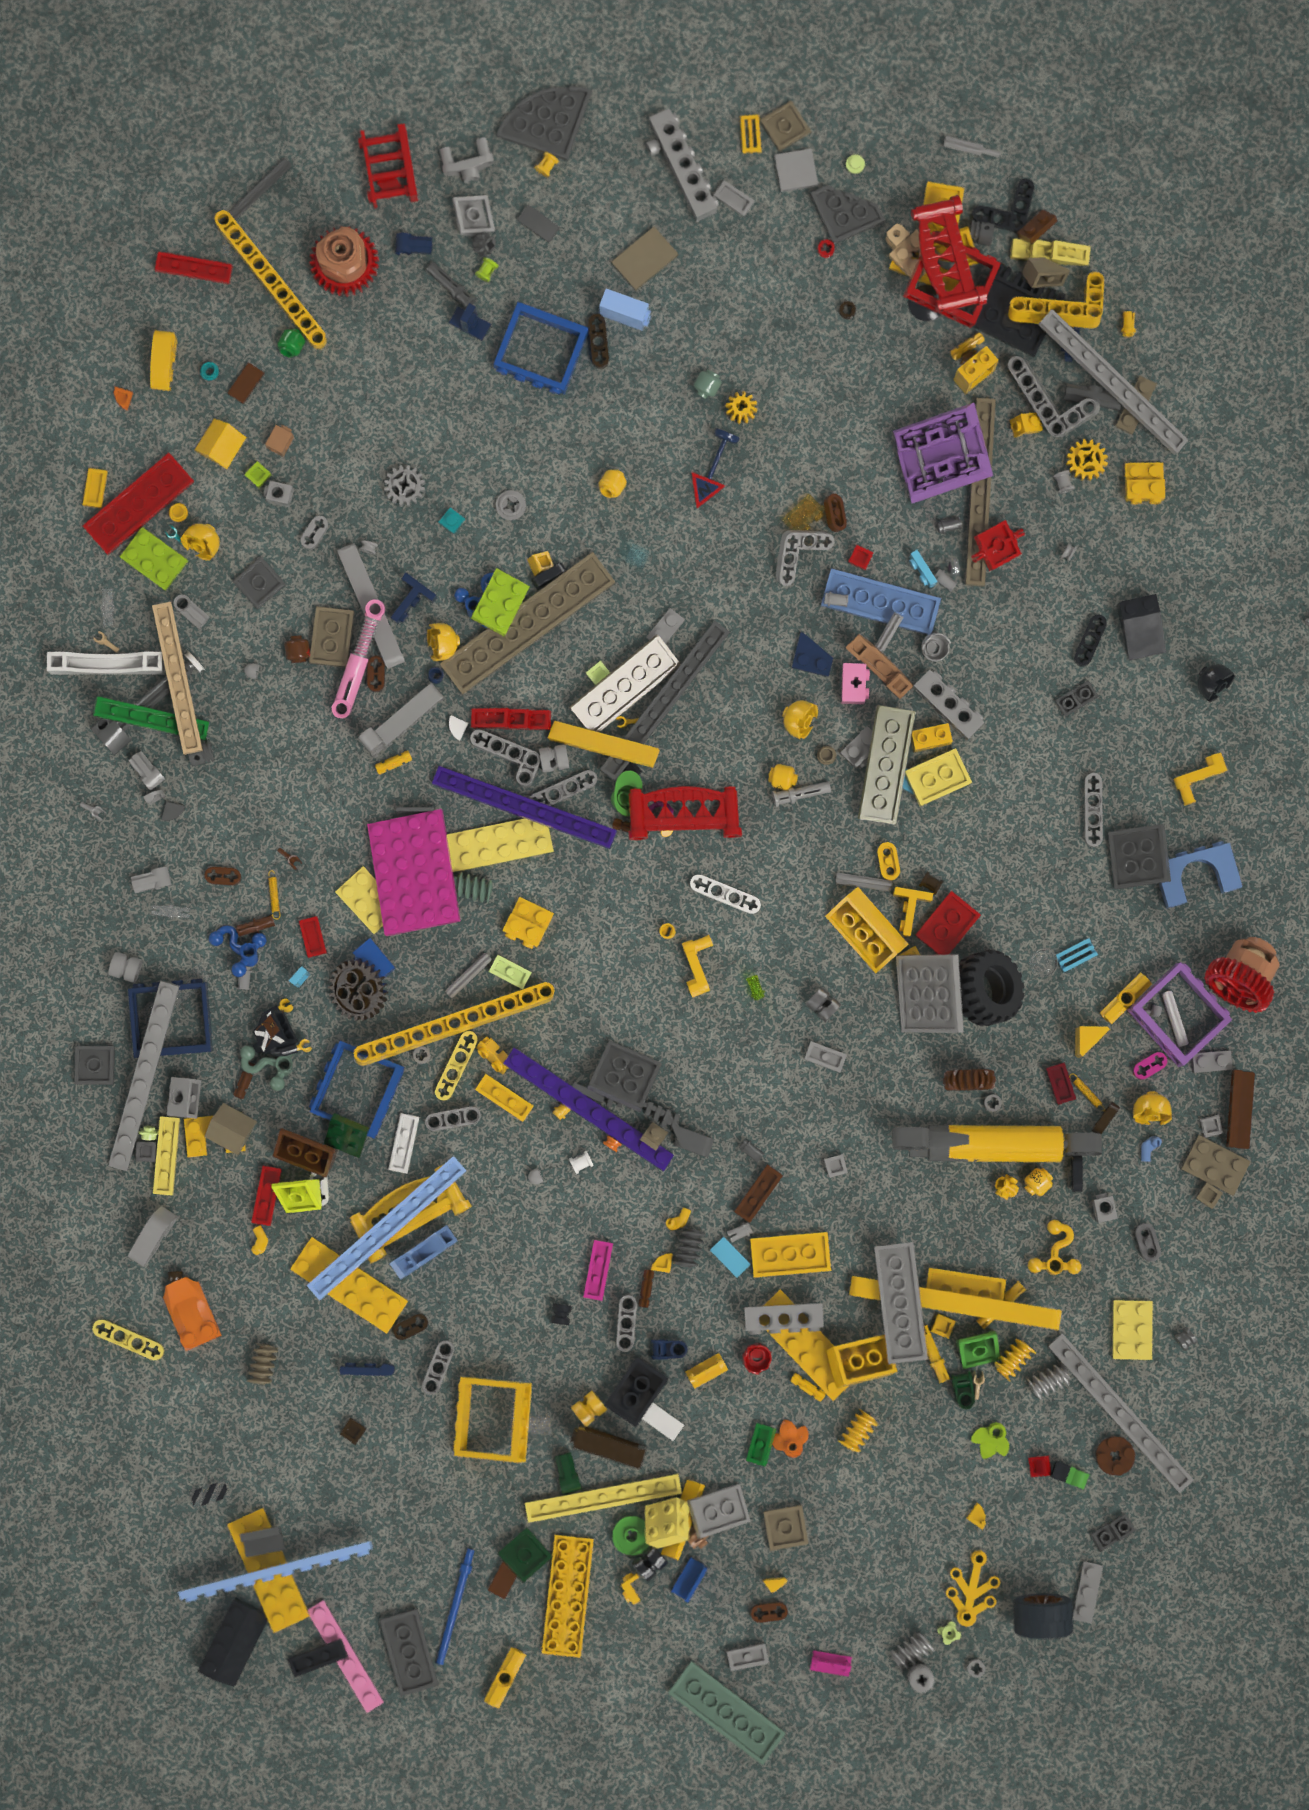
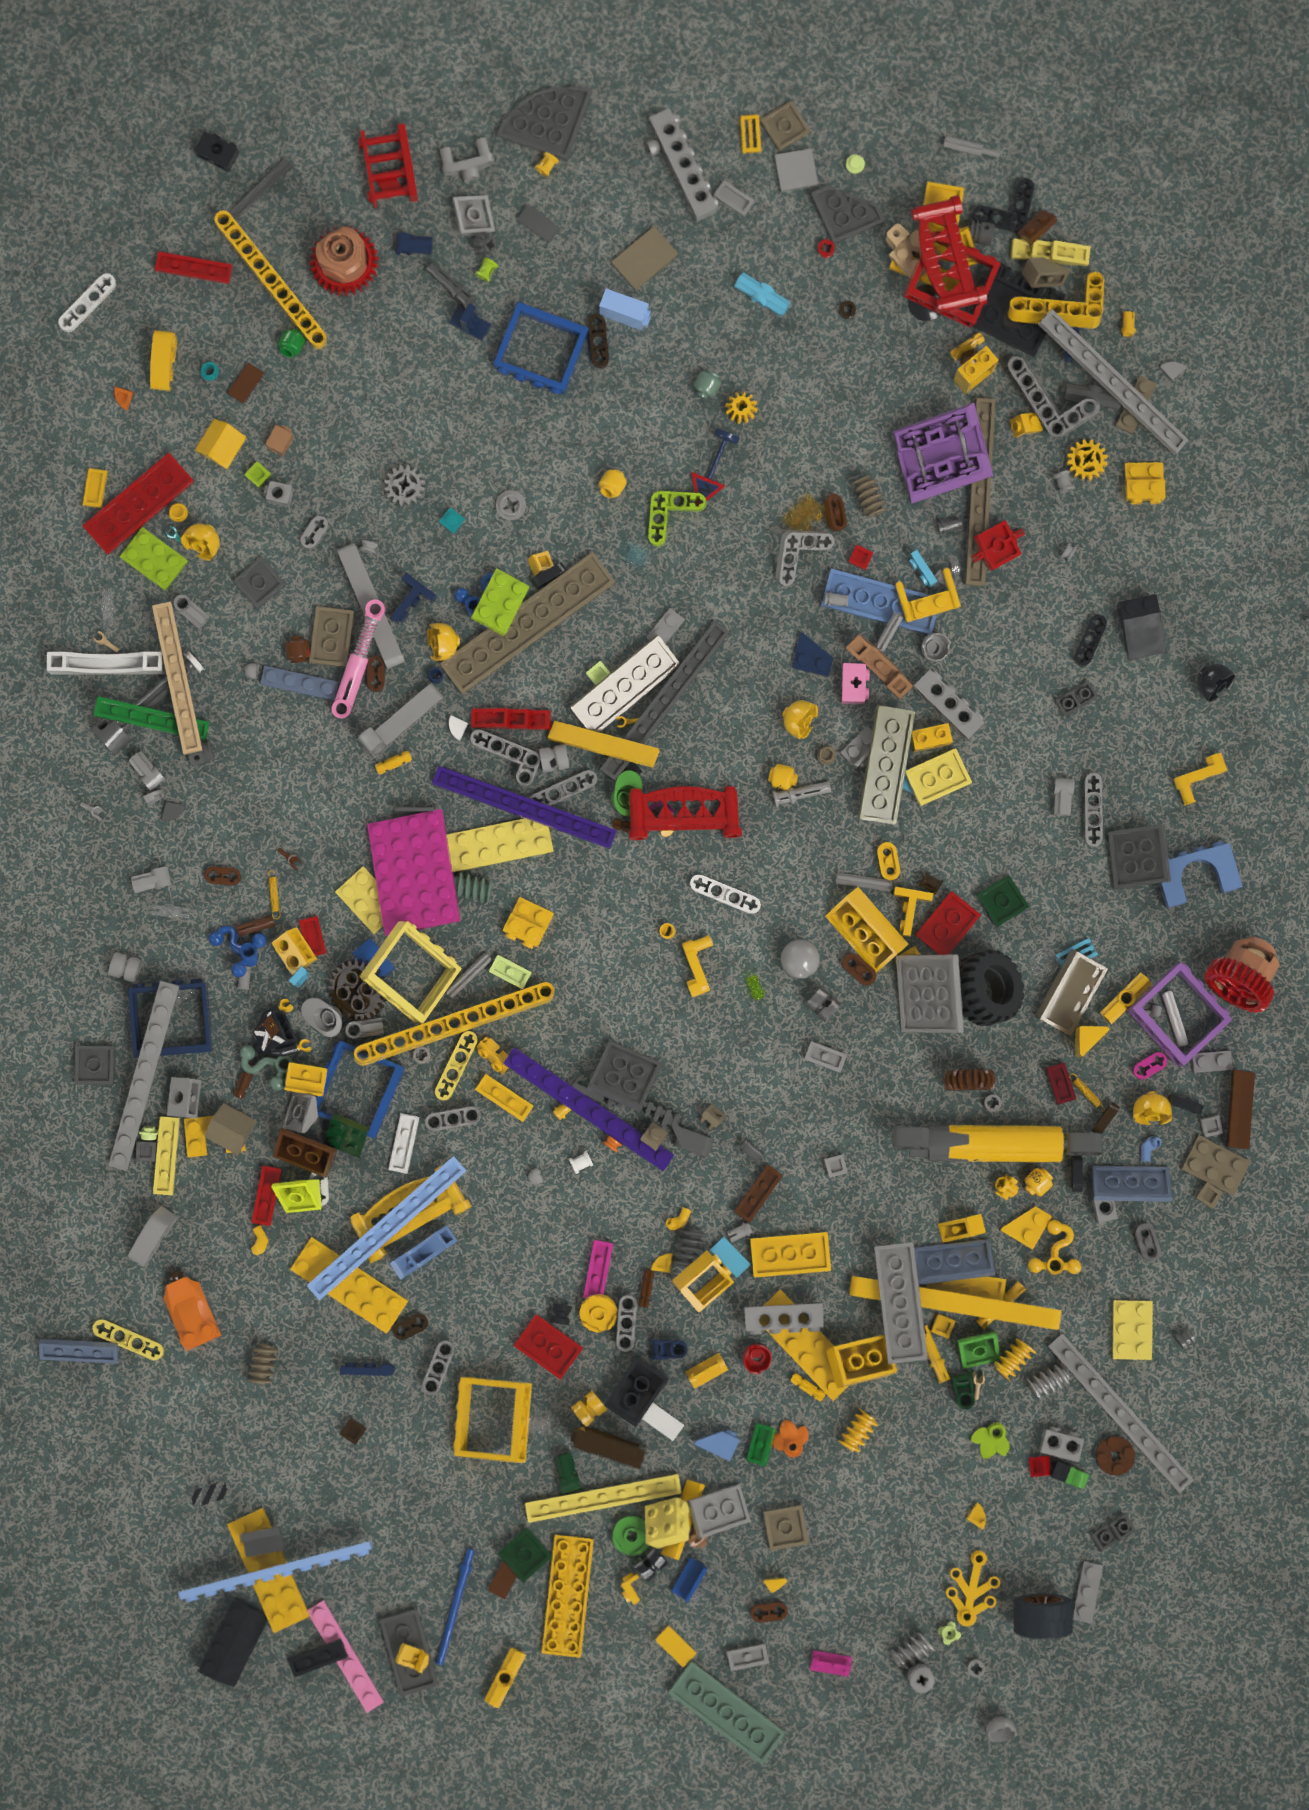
(78, 1351): none -> sand blue plate
(84, 300): none -> white beam
(224, 159): none -> black brick
(294, 950): none -> yellow brick
(299, 683): none -> sand blue plate
(300, 1112): none -> light grey slope
(306, 1079): none -> yellow plate
(322, 1017): none -> light grey piece
(367, 1028): none -> light grey piece
(412, 1657): none -> yellow bracket
(452, 969): none -> light yellow window
(548, 1346): none -> red plate
(598, 1313): none -> yellow tile
(669, 505): none -> lime beam
(675, 1646): none -> yellow tile
(711, 1289): none -> yellow window
(713, 1116): none -> dark tan tile
(720, 1443): none -> medium blue slope
(762, 294): none -> medium azure piece
(800, 959): none -> light grey piece
(859, 969): none -> reddish brown plate
(869, 496): none -> dark tan piece
(931, 604): none -> yellow plate
(954, 1261): none -> sand blue tile
(961, 1228): none -> yellow slope
(1002, 901): none -> dark green plate
(1008, 1733): none -> light grey hair
(1028, 1227): none -> yellow wing
(1060, 1449): none -> light grey brick
(1063, 795): none -> light grey piece
(1071, 992): none -> dark tan slope
(1131, 1183): none -> sand blue tile
(1172, 369): none -> light grey tile
(1185, 1104): none -> black beam

